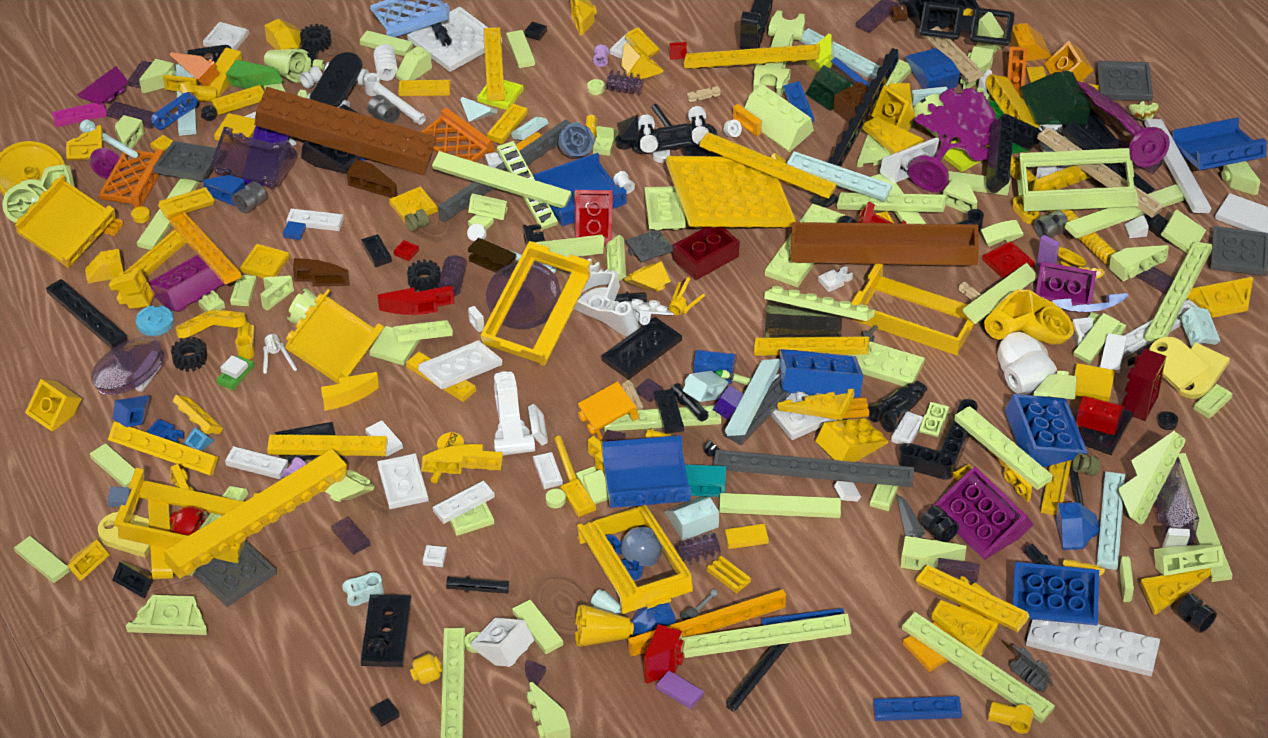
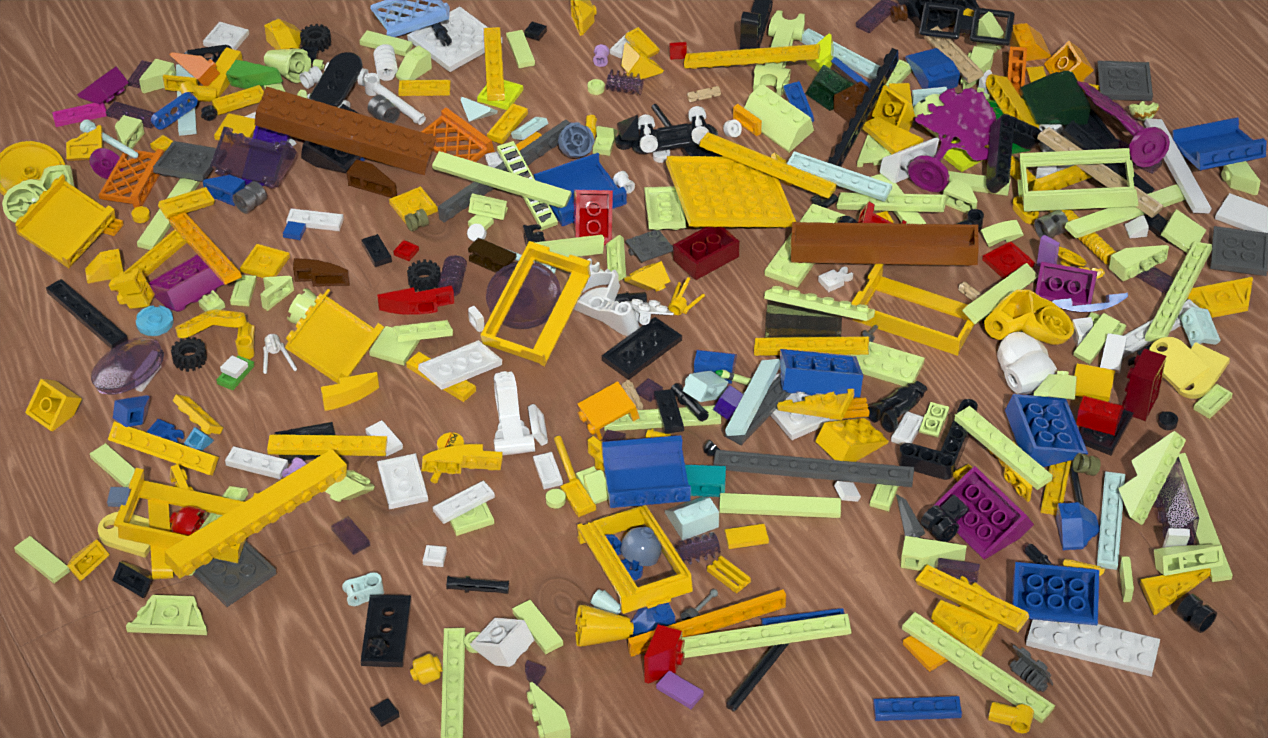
(955, 507): none -> black plate

